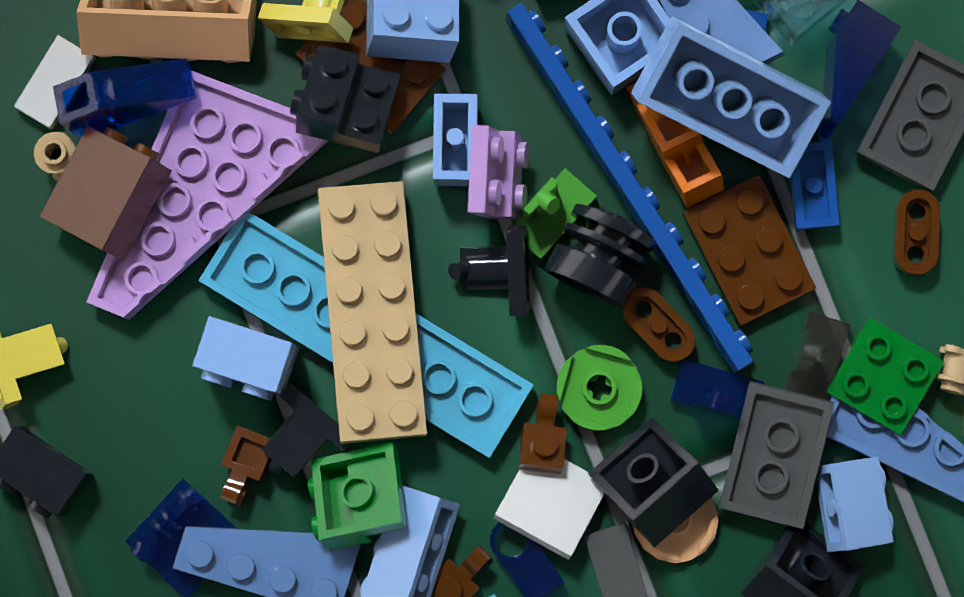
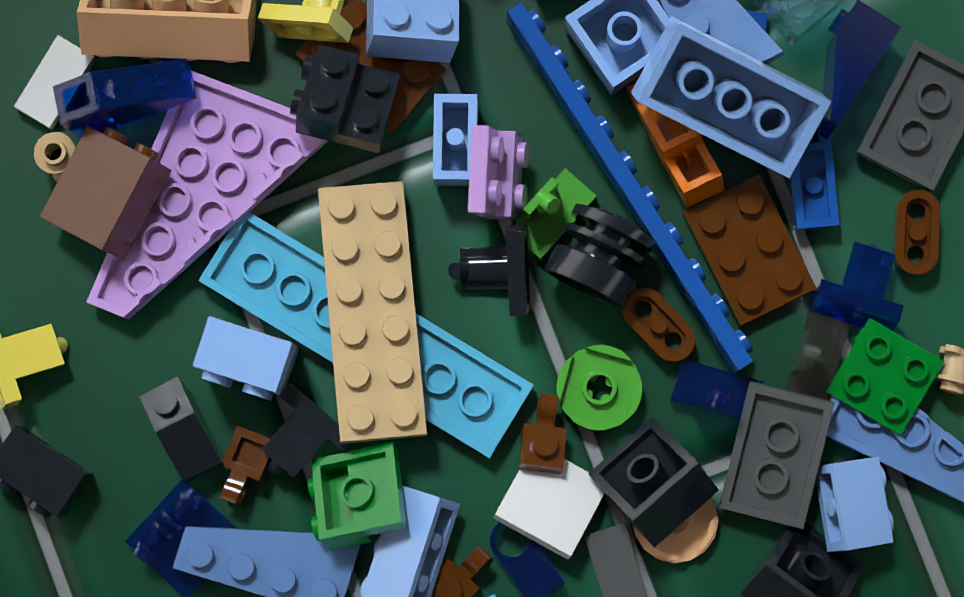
(181, 429): none -> black slope
(861, 290): none -> clear blue piece

